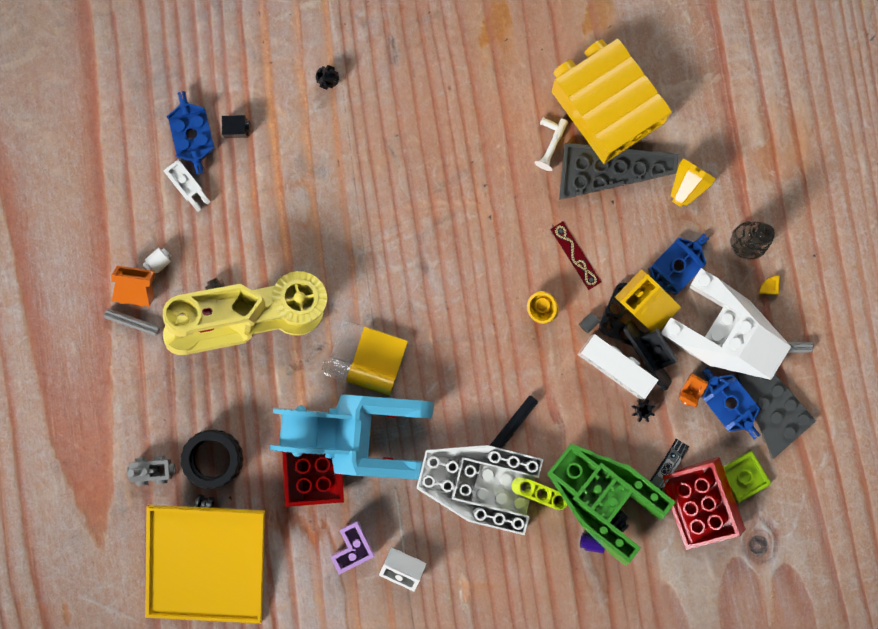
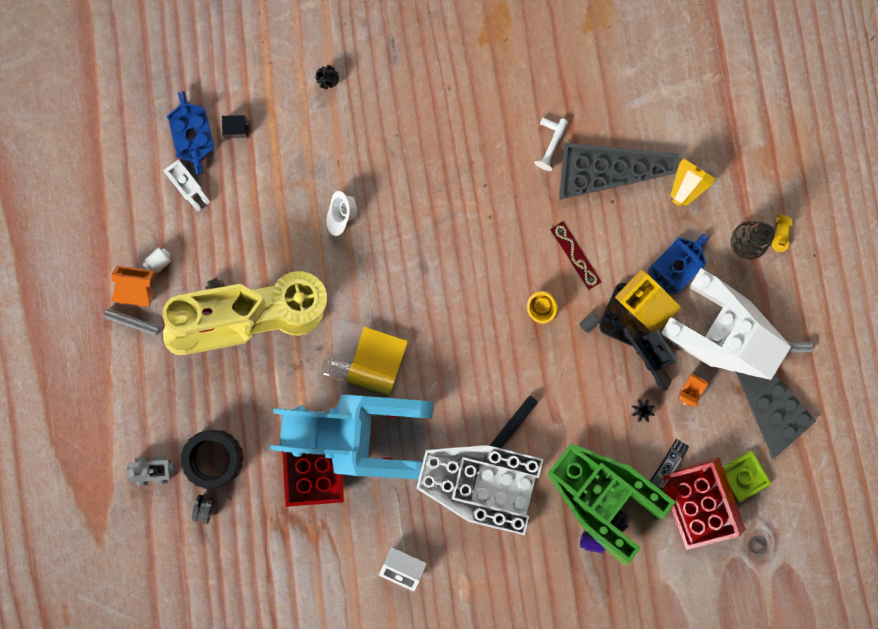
(204, 563): yellow tile -> none
(341, 211): none -> white piece
(357, 549): lavender brick -> none
(531, 492): neon yellow beam -> none
(609, 99): yellow brick -> none
(617, 366): white brick -> none
(733, 419): blue plate -> none
(770, 286): yellow tile -> none
(781, 238): none -> yellow piece

